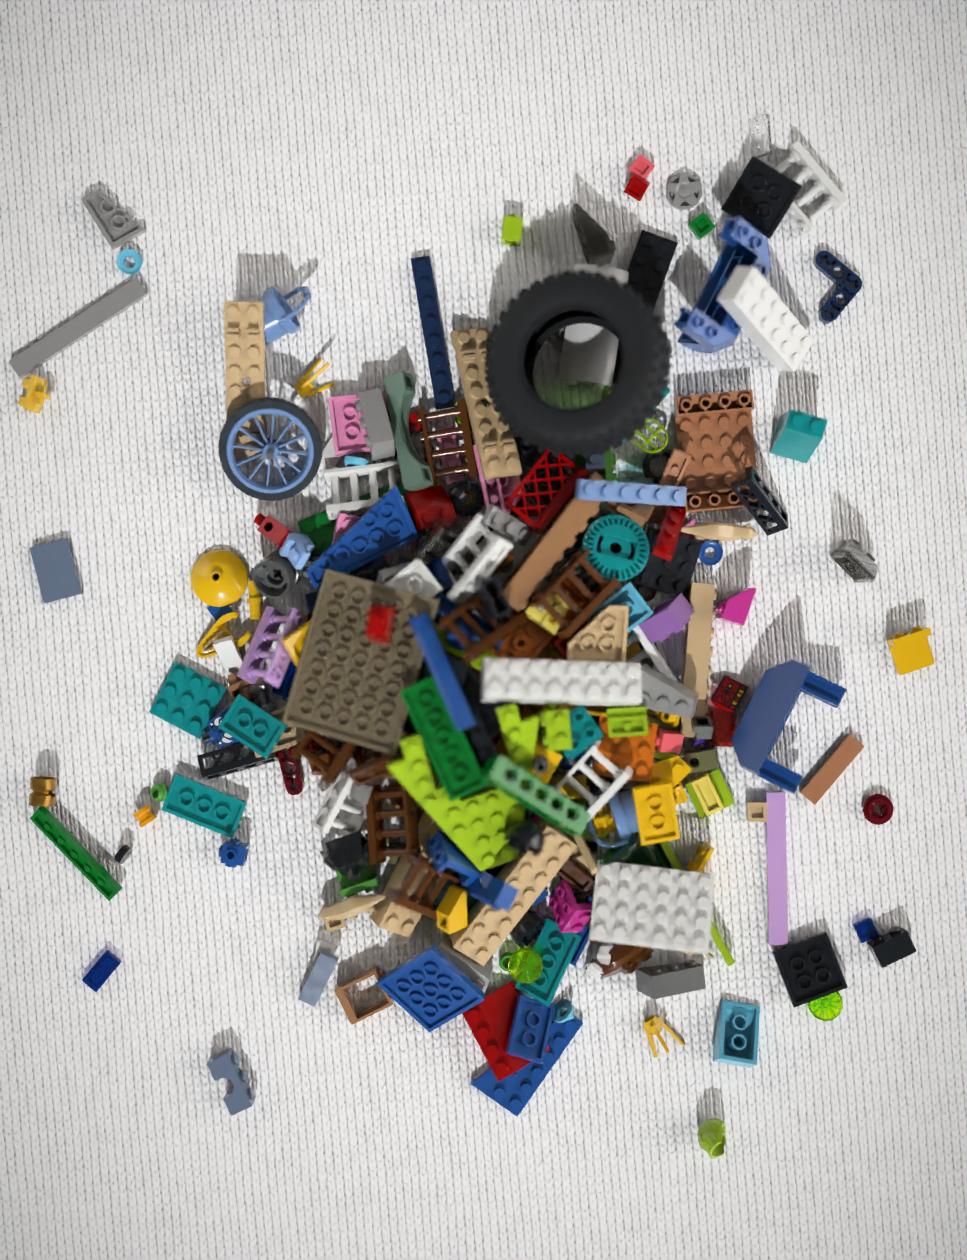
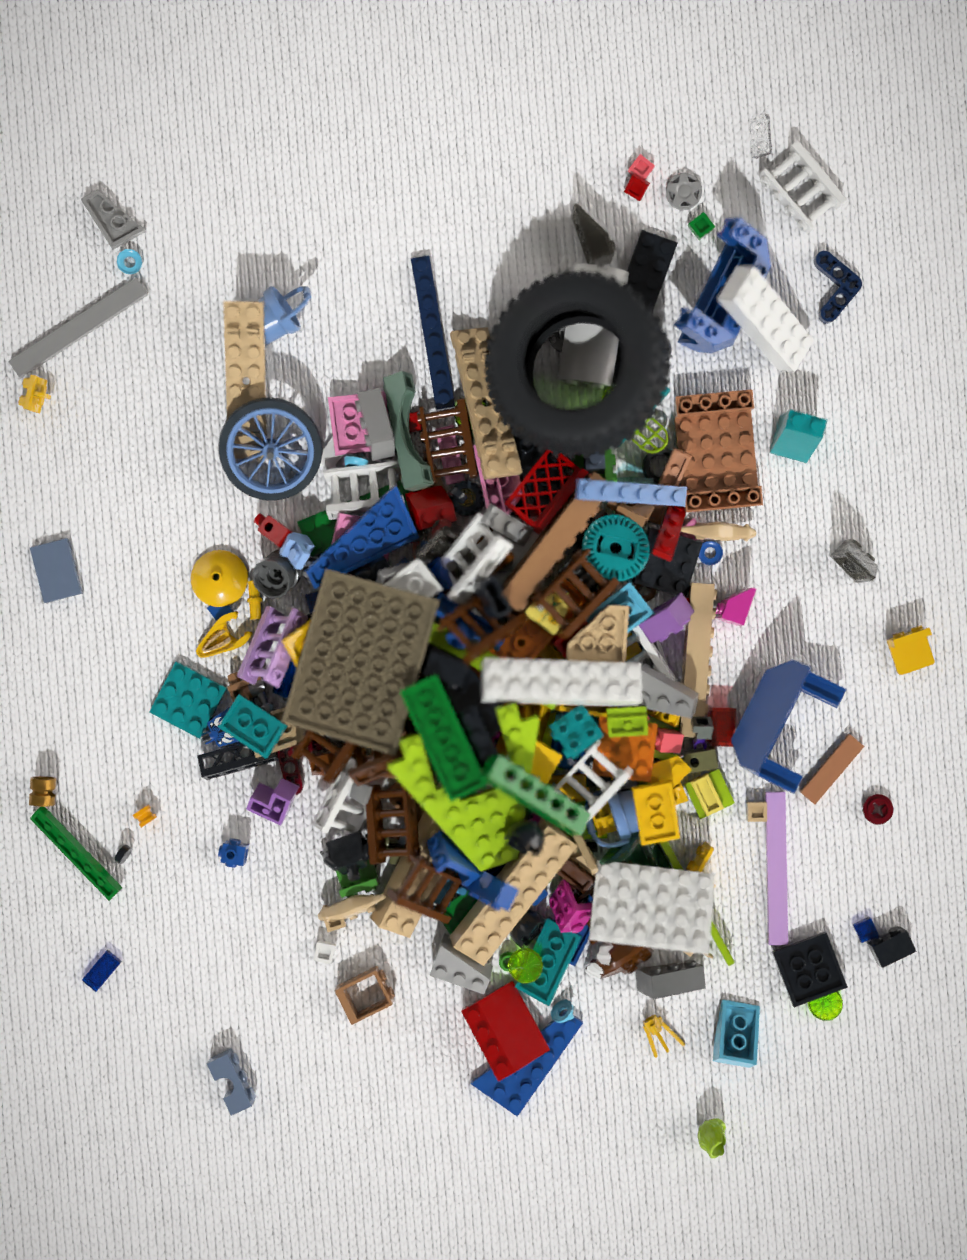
(159, 792): bright green plate -> none
(204, 805): teal plate -> none
(228, 653): white tile -> none
(273, 803): none -> medium lavender brick
(304, 385): yellow plant -> none
(318, 978): sand blue tile -> none
(380, 623): red torso -> none
(431, 988): blue plate -> none
(442, 672): blue tile -> none
(452, 910): yellow slope -> none
(512, 230): lime brick -> none
(530, 1029): blue plate -> none
(542, 759): dark grey pin -> none
(557, 729): lime bracket -> none
(728, 694): piece -> none
(761, 197): black plate -> none
(766, 502): black fence -> none

